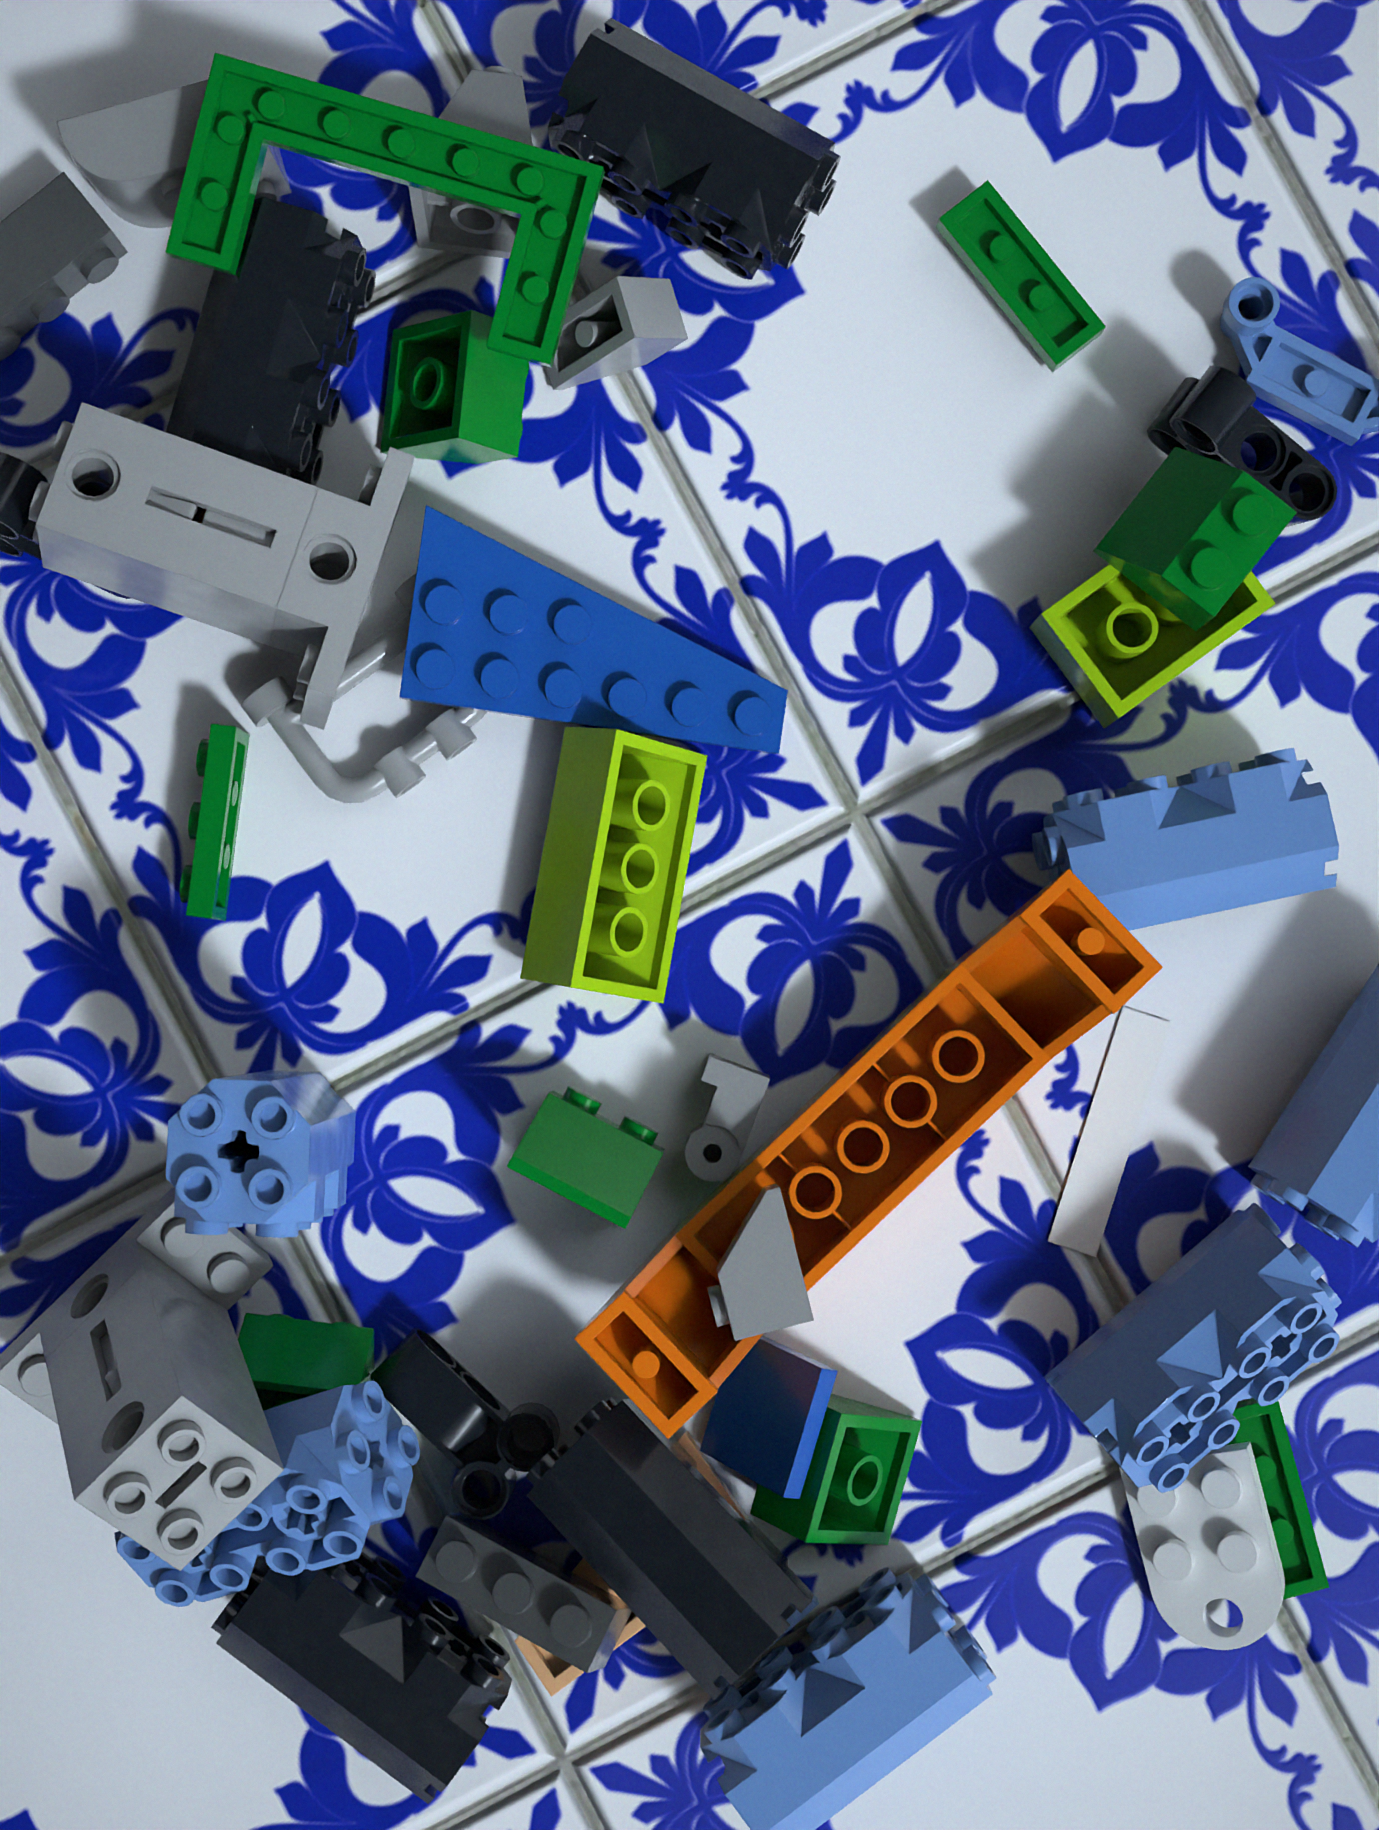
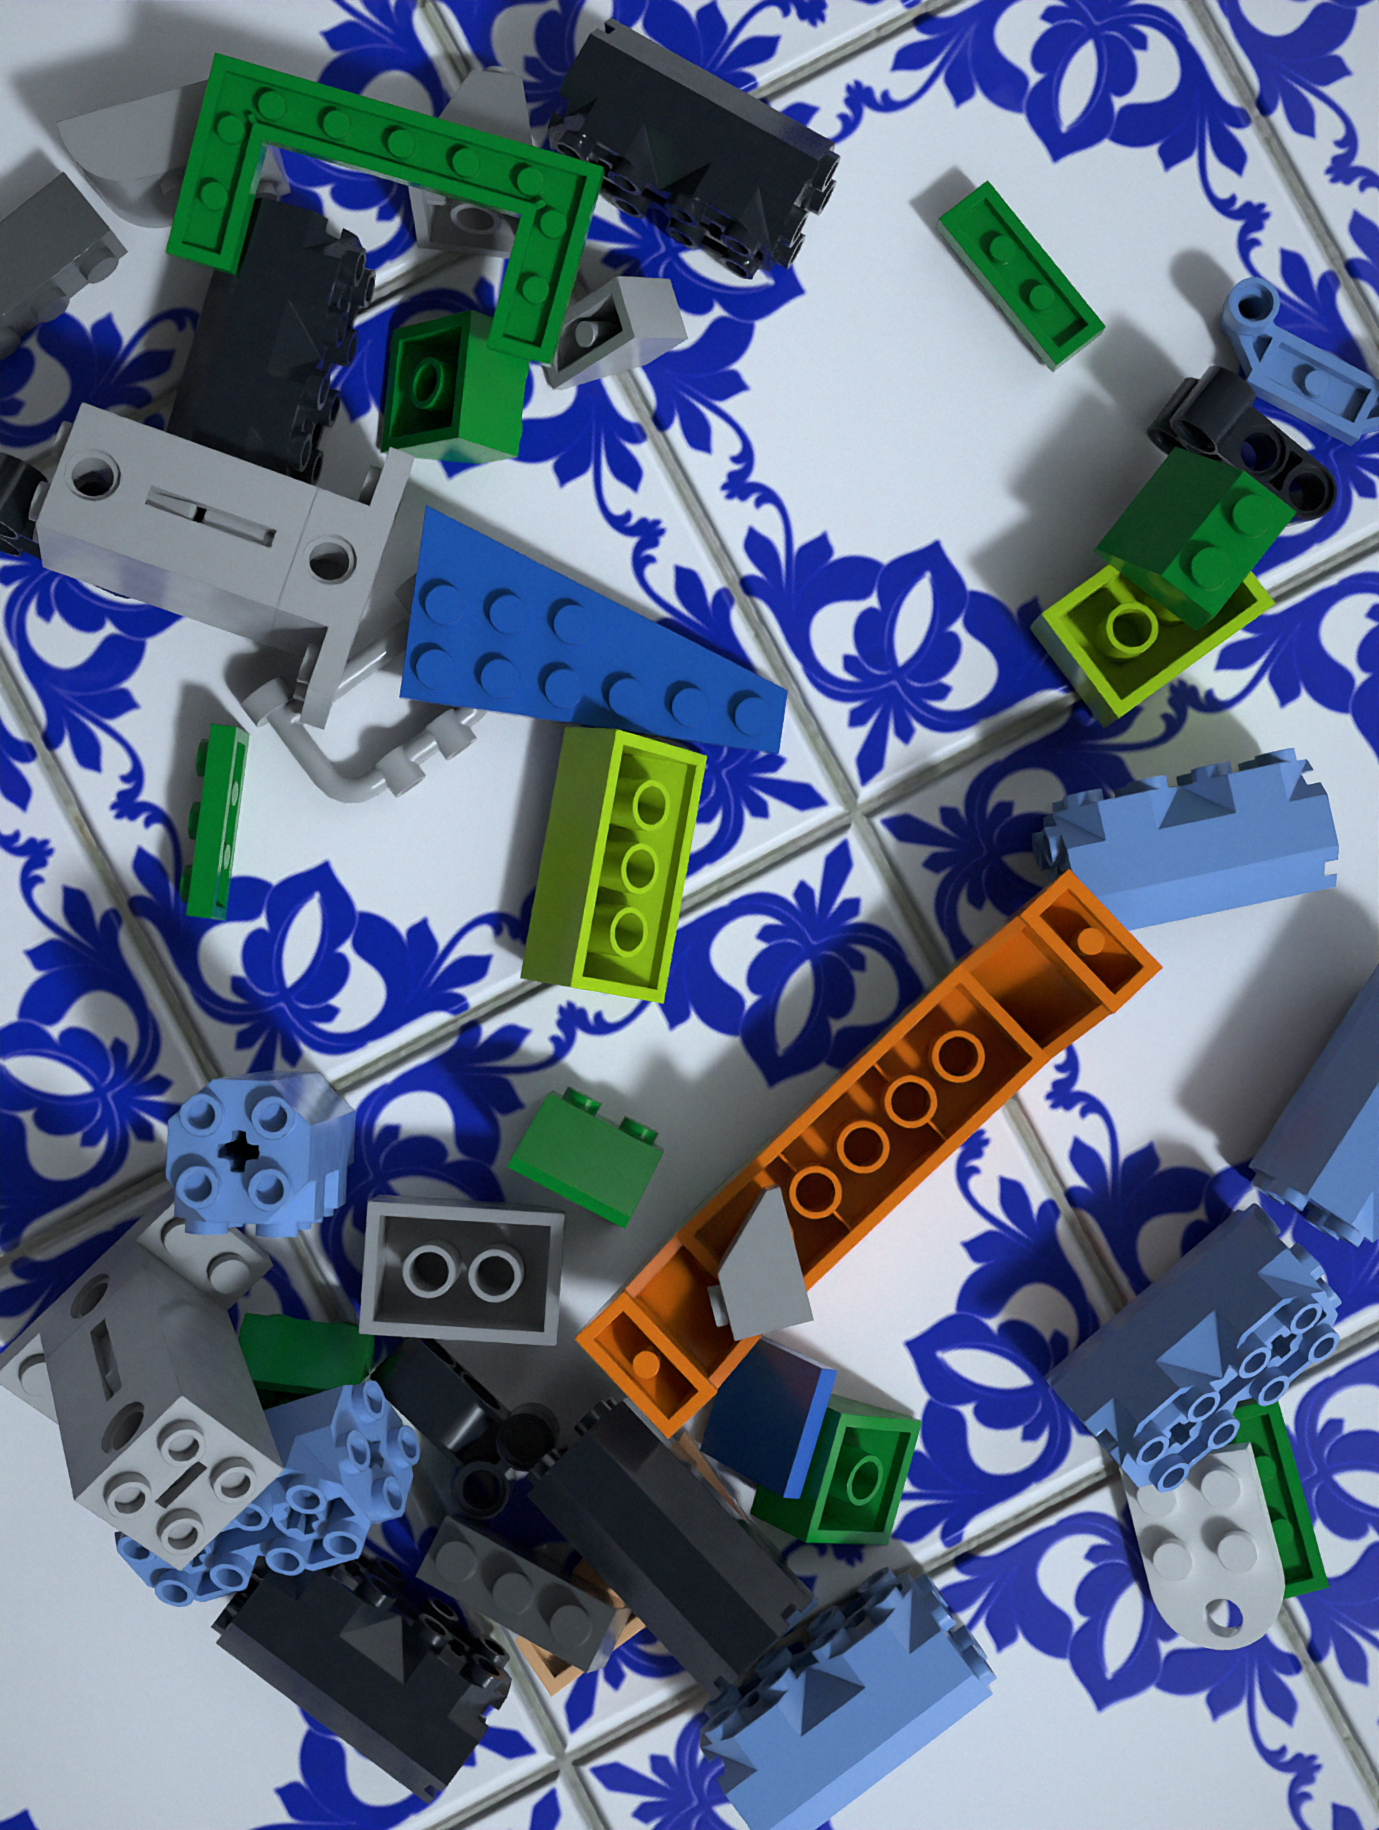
(462, 1270): none -> light grey brick
(719, 1142): light grey leg -> none
(1109, 1131): white sticker -> none

